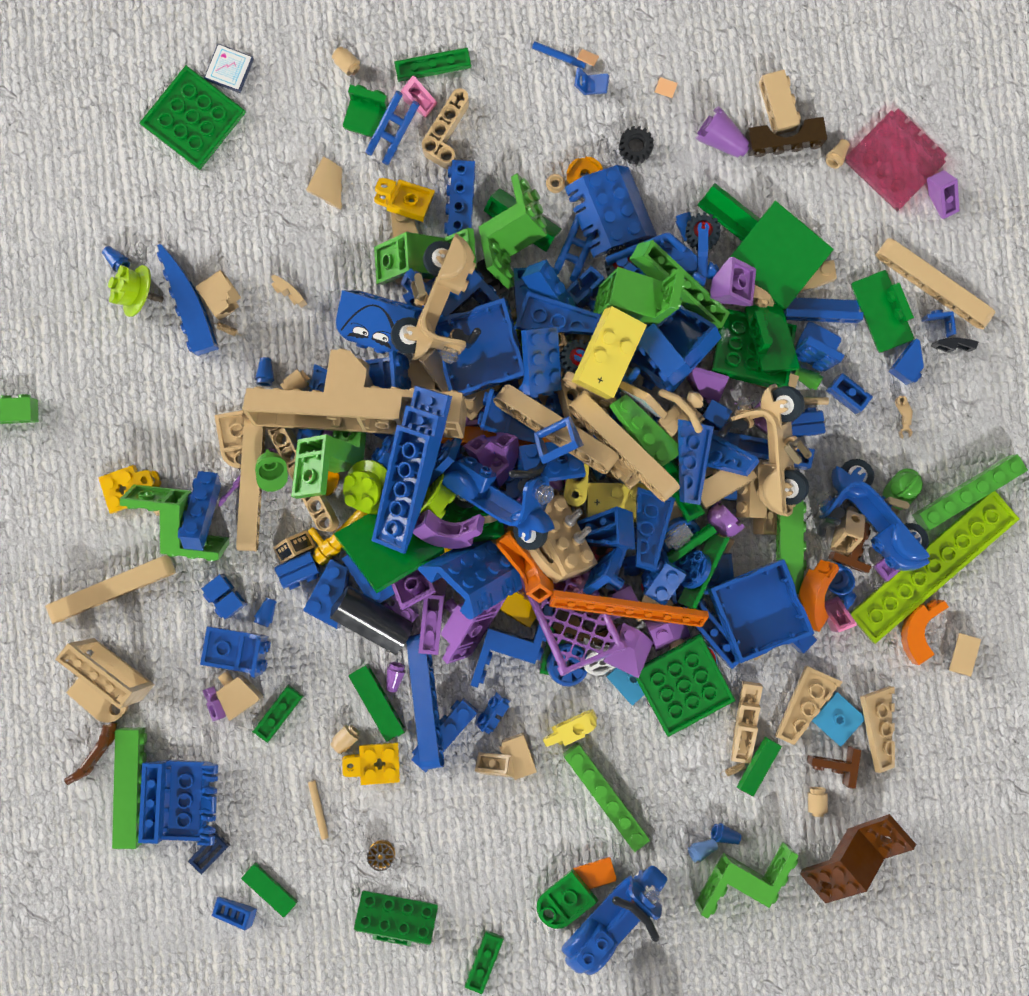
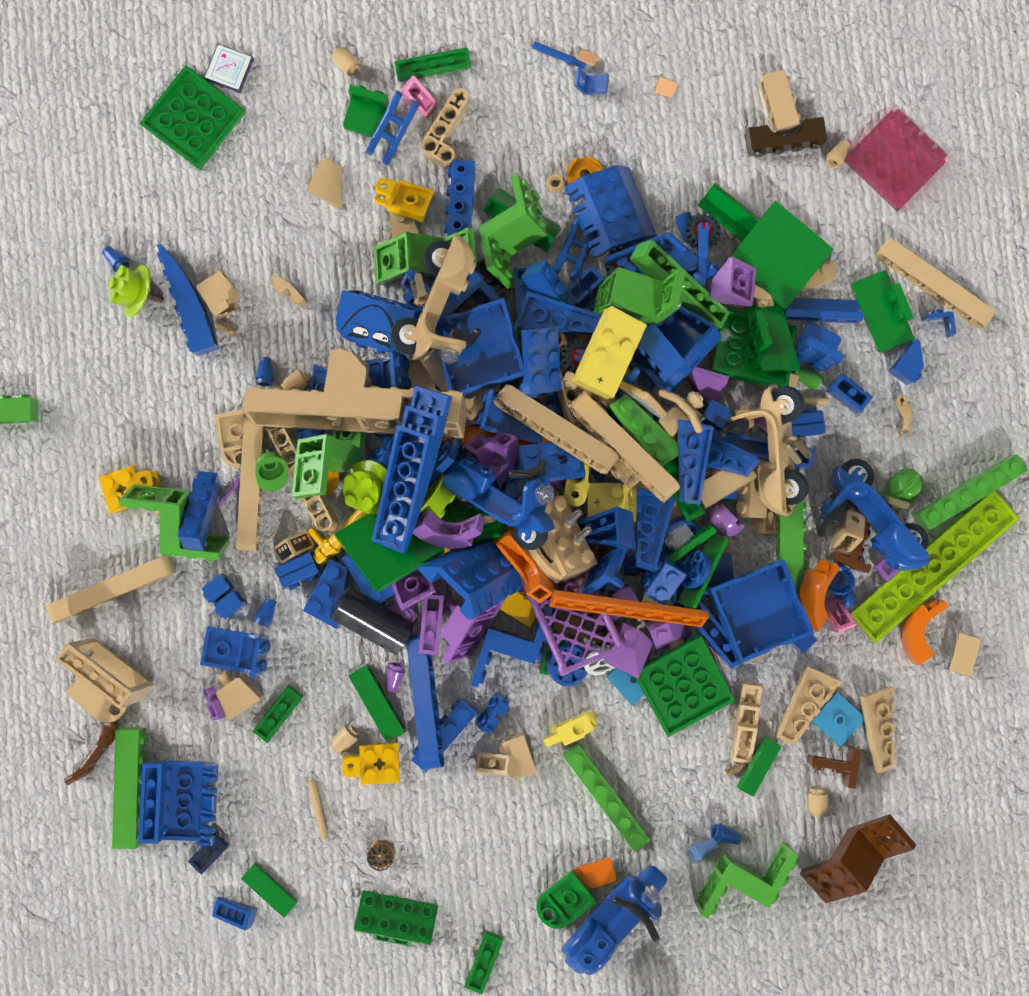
(575, 443): blue tile -> none
(640, 134): black tyre -> none
(723, 134): medium lavender cone -> none
(944, 193): medium lavender slope -> none
(950, 344): black slope -> none

